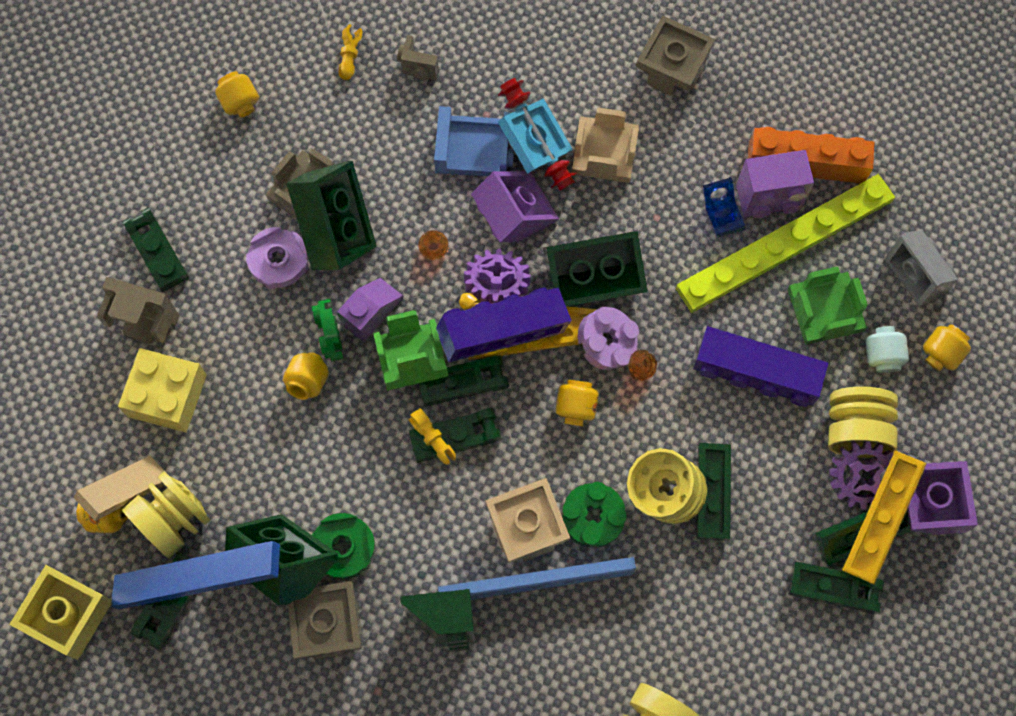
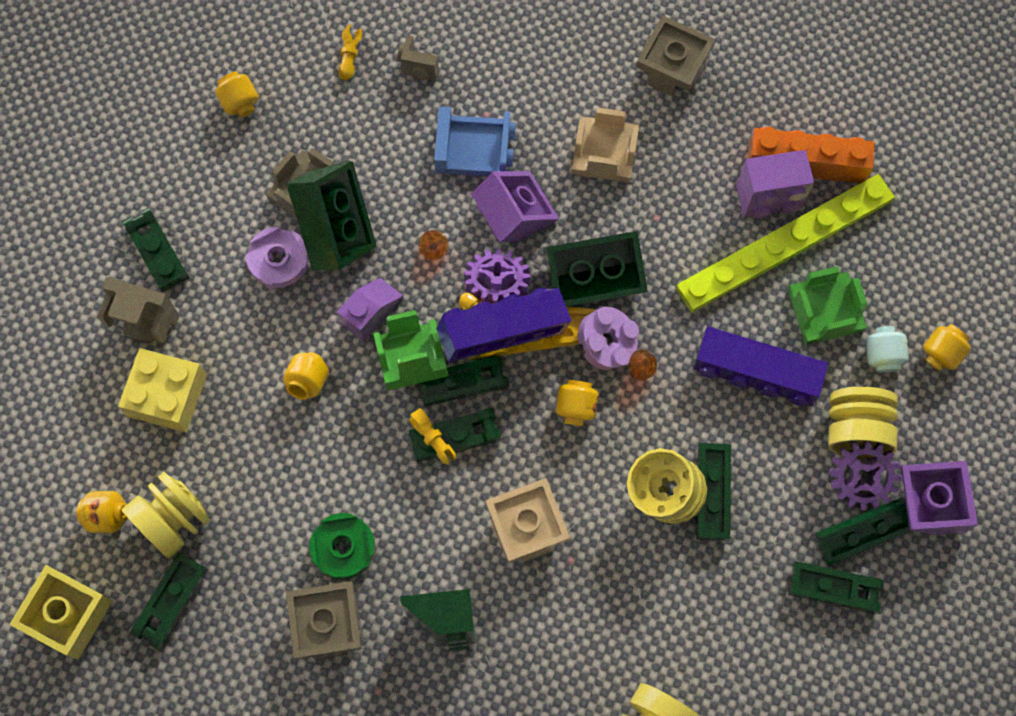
(119, 488): tan tile -> none
(196, 575): blue tile -> none
(301, 556): dark green slope -> none
(331, 341): green plate -> none
(535, 135): medium azure plate -> none
(546, 578): medium blue tile -> none
(598, 497): green plate -> none
(723, 211): clear blue bracket -> none
(884, 517): yellow tile -> none
(921, 267): light grey slope -> none

